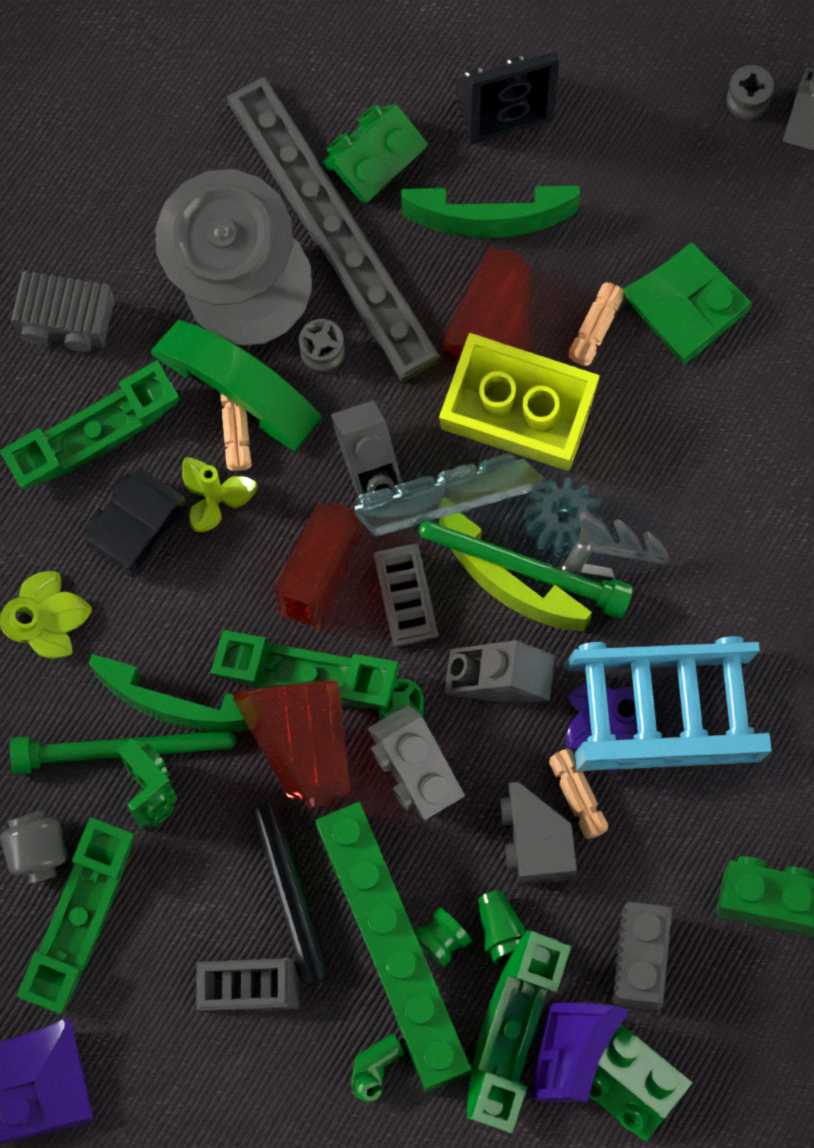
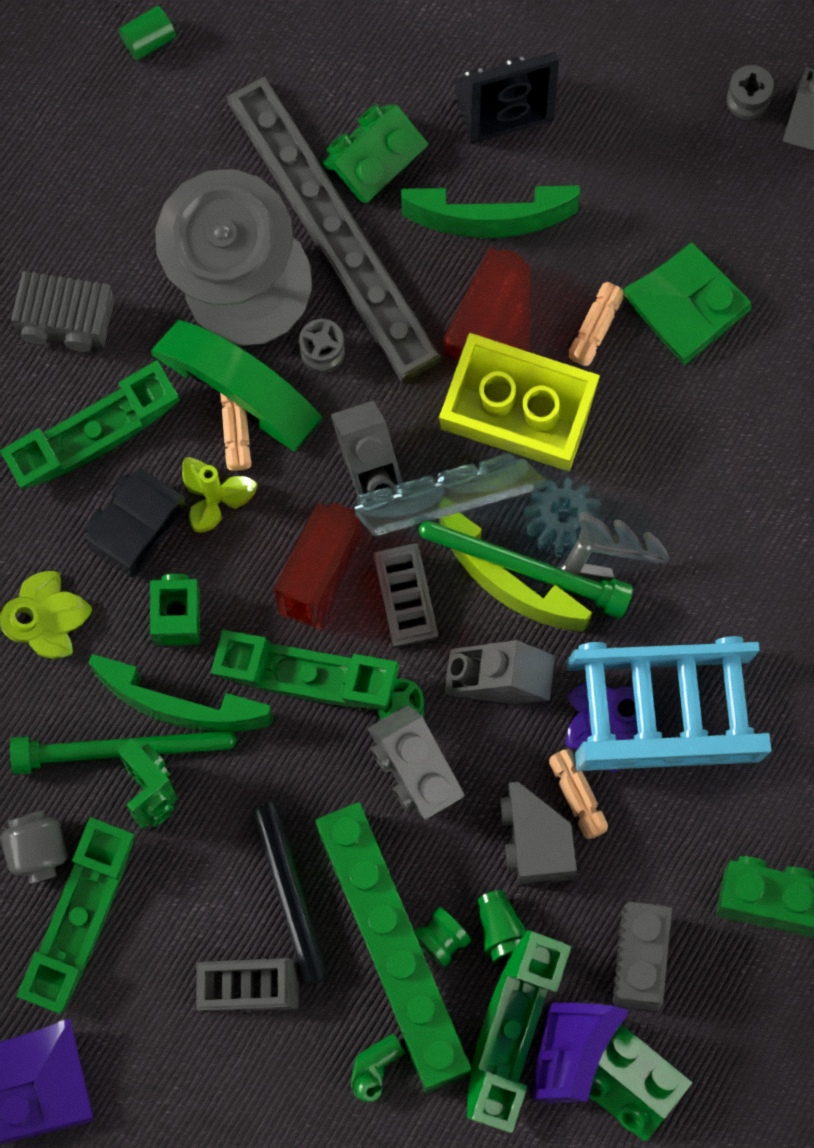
(147, 32): none -> green piece
(166, 594): none -> green brick
(300, 737): clear red slope -> none

